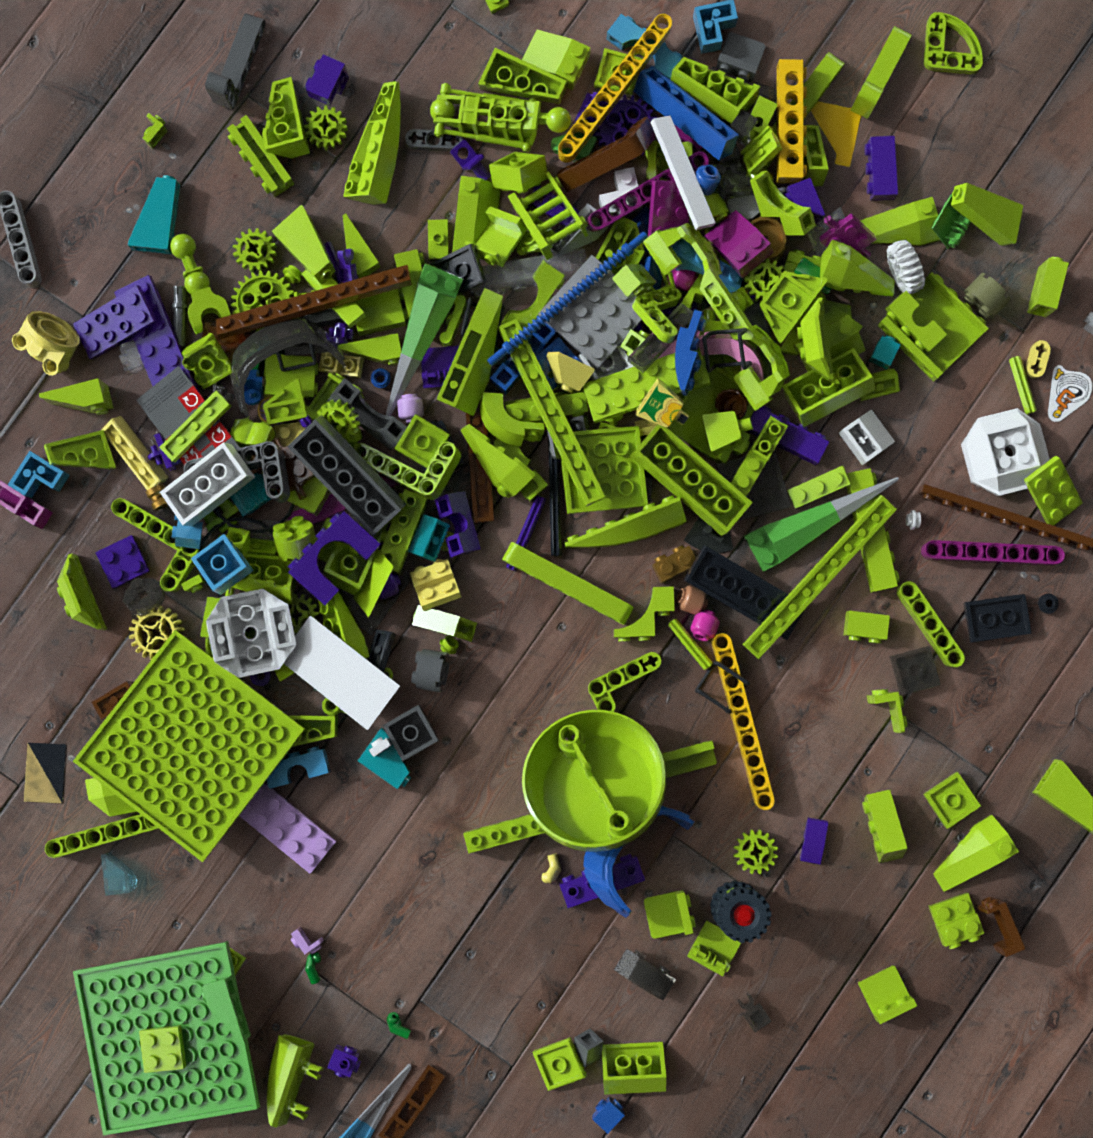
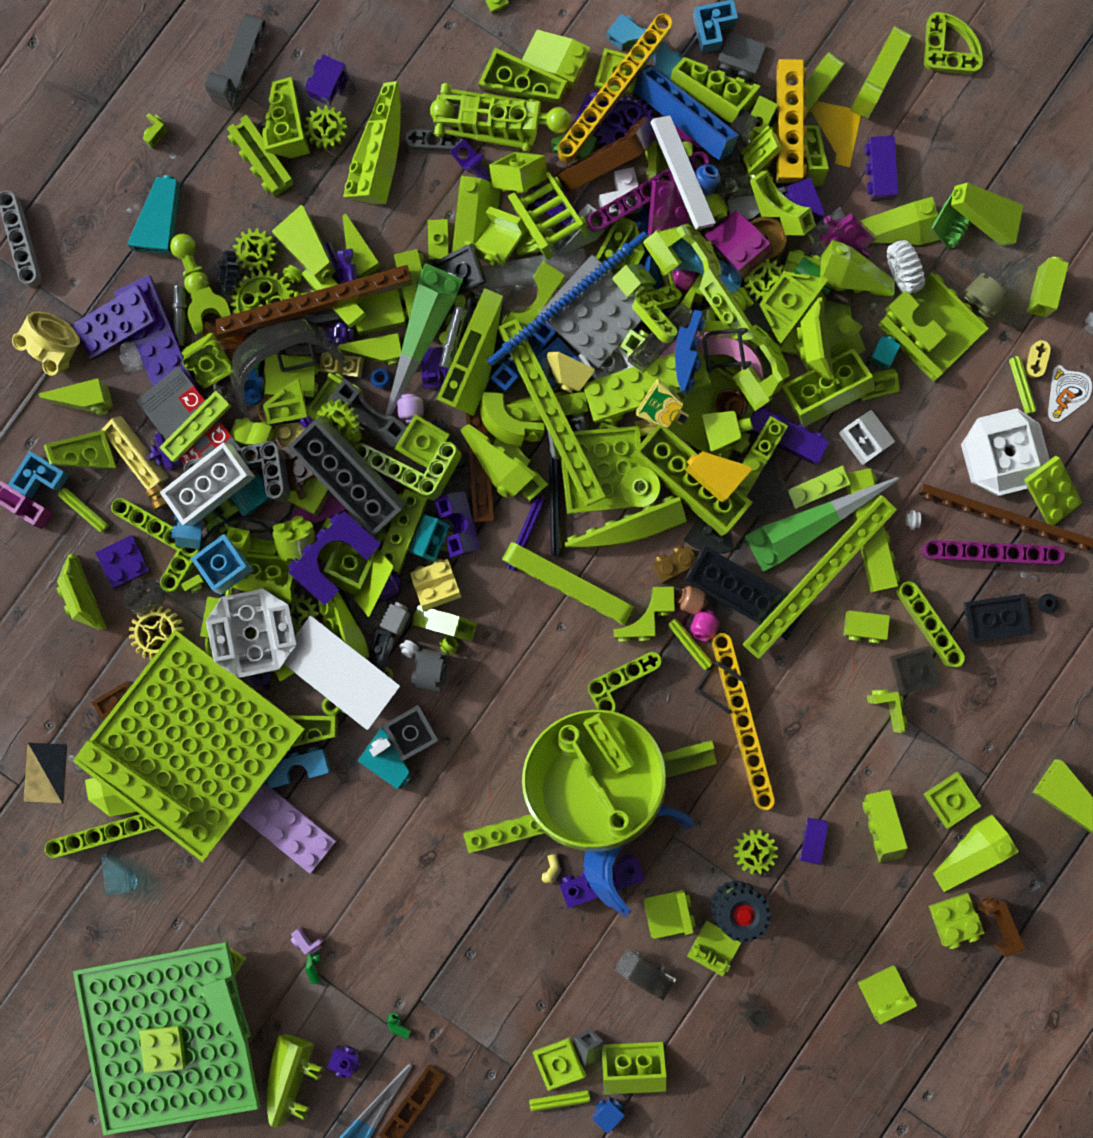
(83, 510): none -> lime axle
(134, 784): none -> lime brick
(228, 272): none -> black gear
(395, 618): none -> light grey brick
(409, 648): none -> white plate
(450, 346): none -> dark grey pin
(559, 1100): none -> lime axle
(608, 742): none -> lime plate
(631, 486): none -> lime dish
(717, 473): none -> yellow slope

